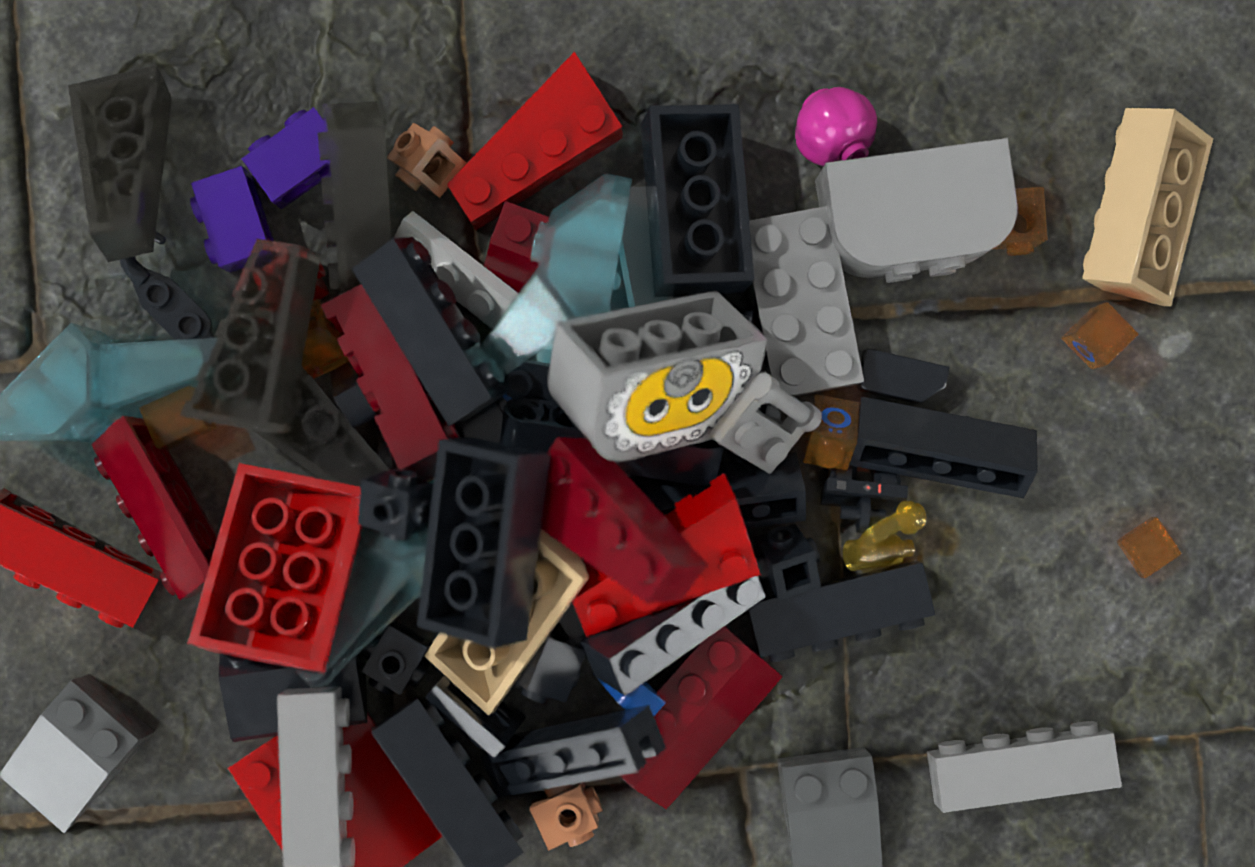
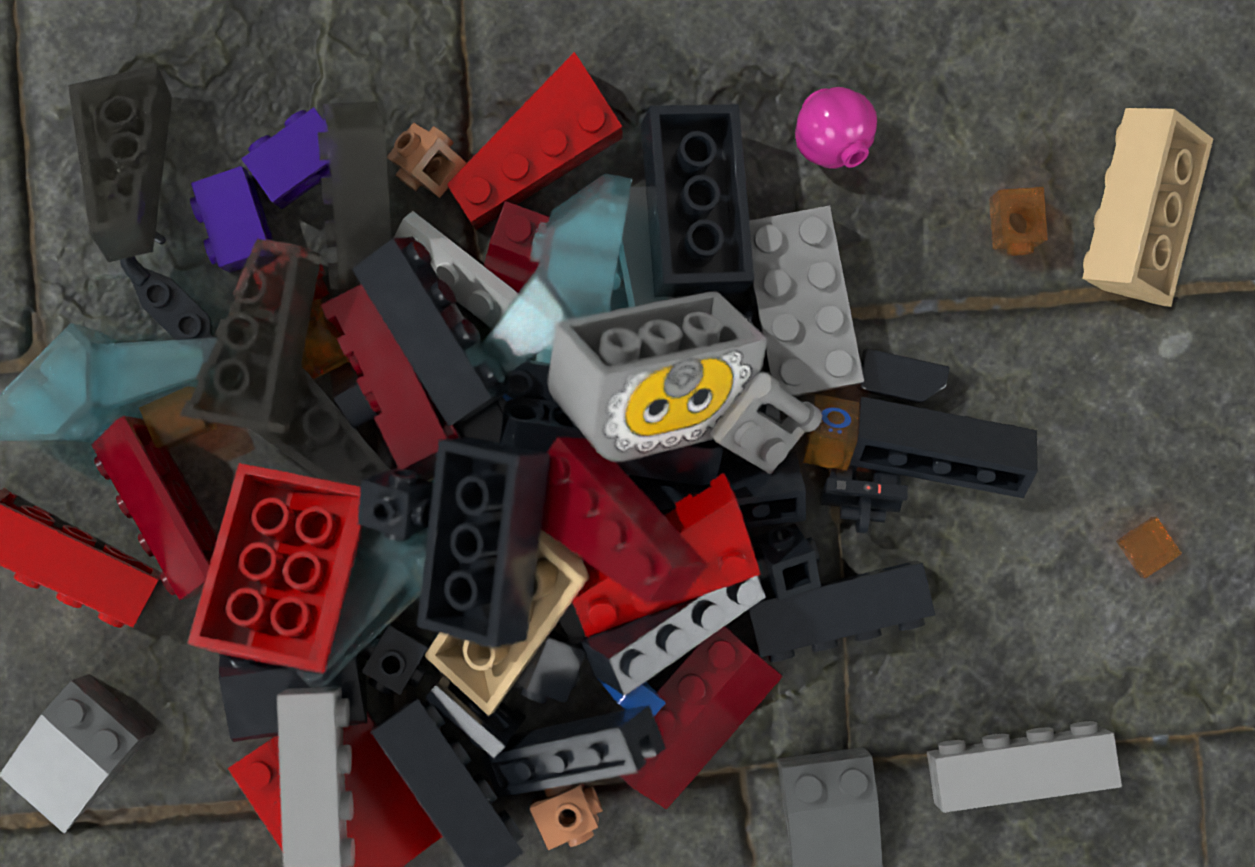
(880, 545): clear yellow plant -> none
(919, 208): light grey brick -> none
(1100, 336): clear orange brick -> none

